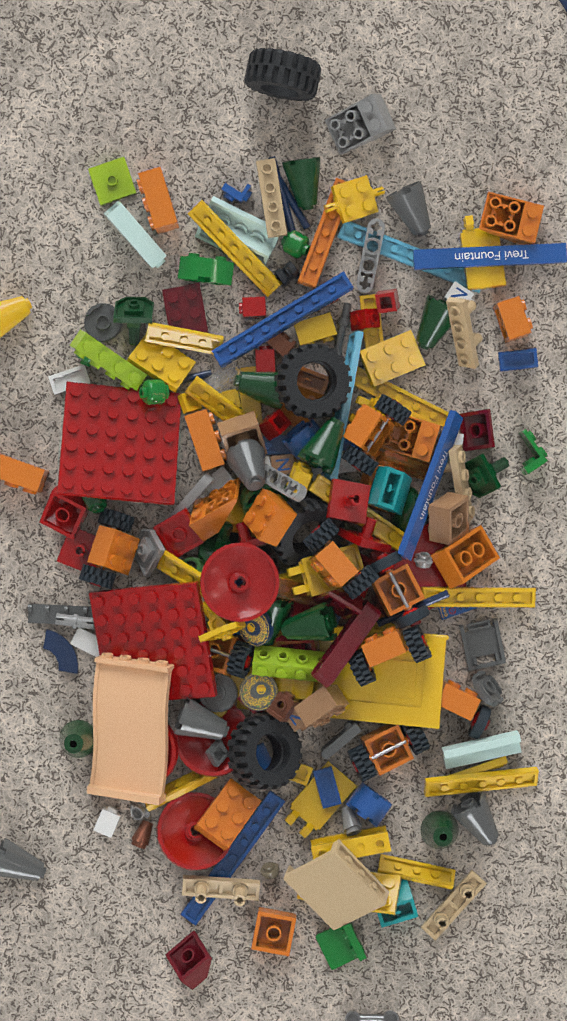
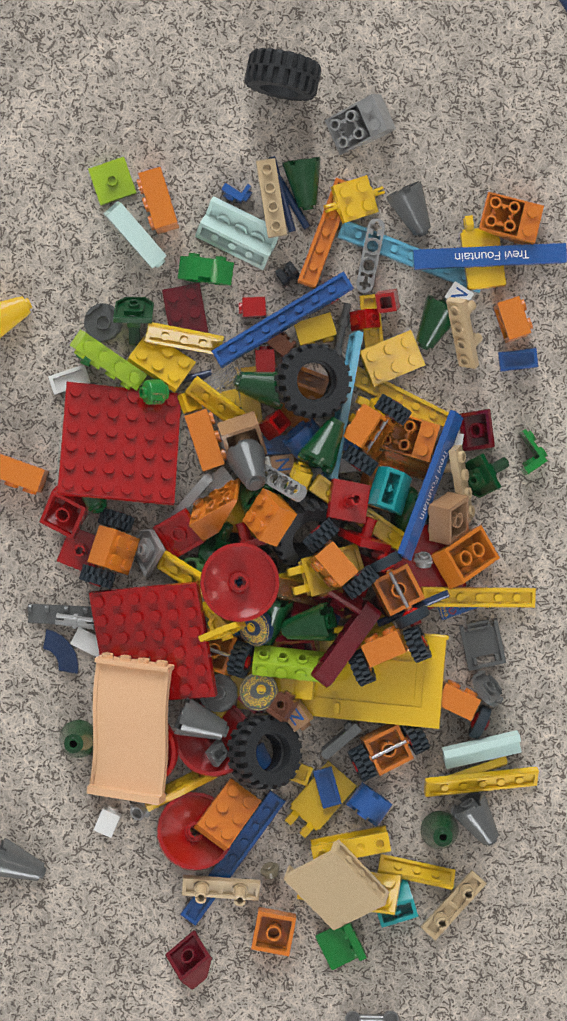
(142, 835): copper cone -> none
(234, 248): yellow tile -> none
(295, 244): green head -> none
(321, 706): medium nougat brick -> none
(351, 823): light grey cone -> none

